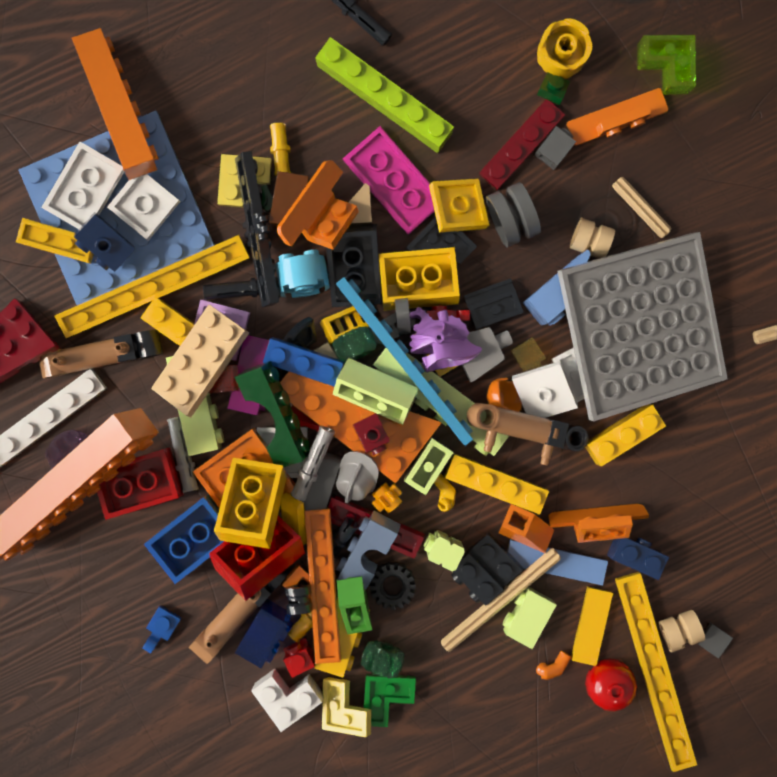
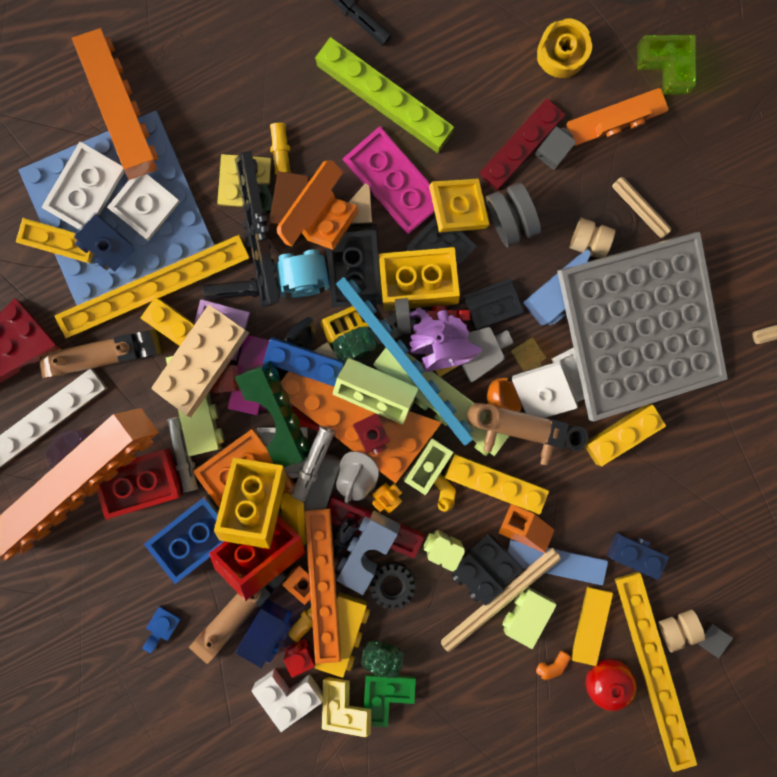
(298, 599): black wheel -> none
(354, 605): bright green slope -> none
(553, 88): dark green plate -> none
(600, 522): orange plate -> none

